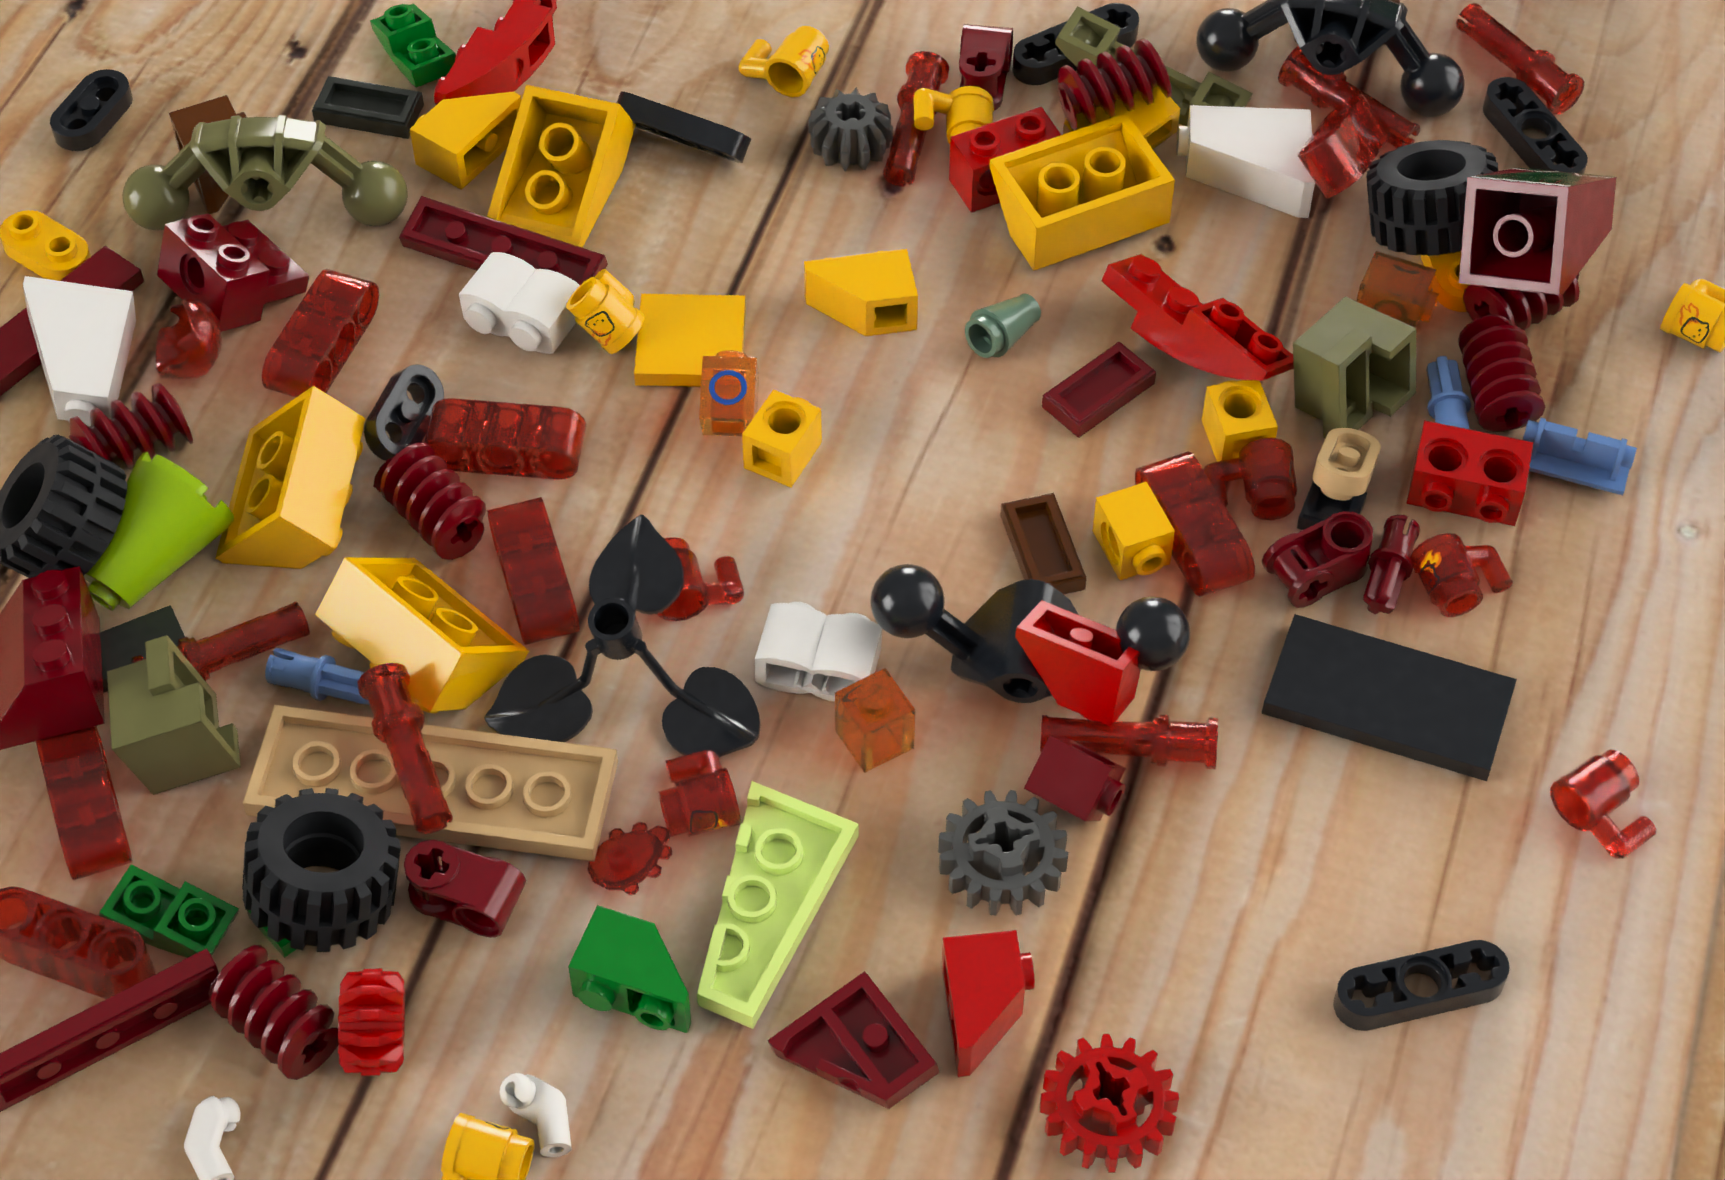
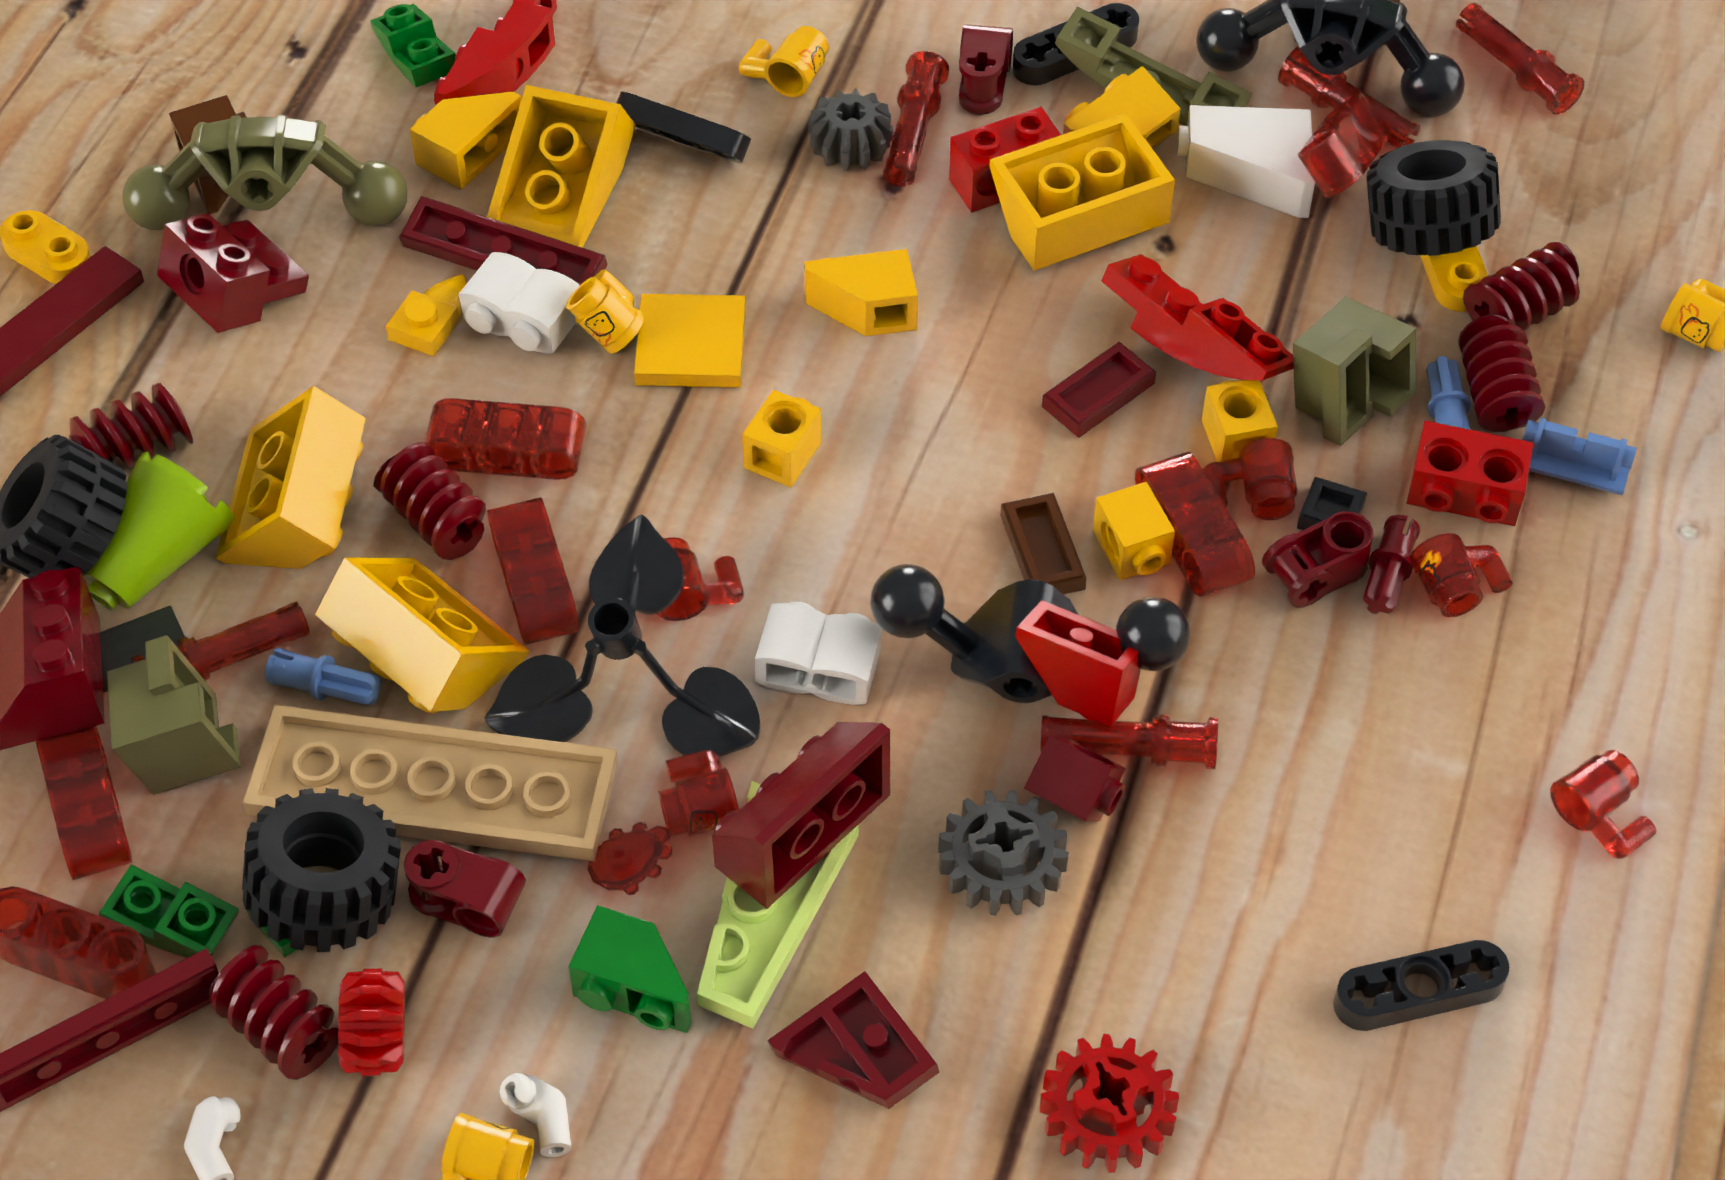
(81, 342): white slope -> none
(91, 110): black plate -> none
(191, 344): clear red hair -> none
(320, 334): clear red beam -> none
(368, 107): pearl dark grey tile -> none
(398, 415): black plate -> none
(399, 725): clear red pin -> none
(429, 317): none -> yellow plate
(728, 393): clear orange brick -> none
(804, 810): none -> dark red slope
(874, 720): clear orange brick -> none
(963, 107): yellow piece -> none
(983, 992): red slope -> none
(1001, 325): sand green cone -> none
(1112, 81): dark red piece -> none
(1346, 463): tan plate -> none
(1389, 697): black tile -> none
(1399, 289): clear orange brick -> none
(1531, 113): black beam -> none
(1533, 227): dark red slope -> none

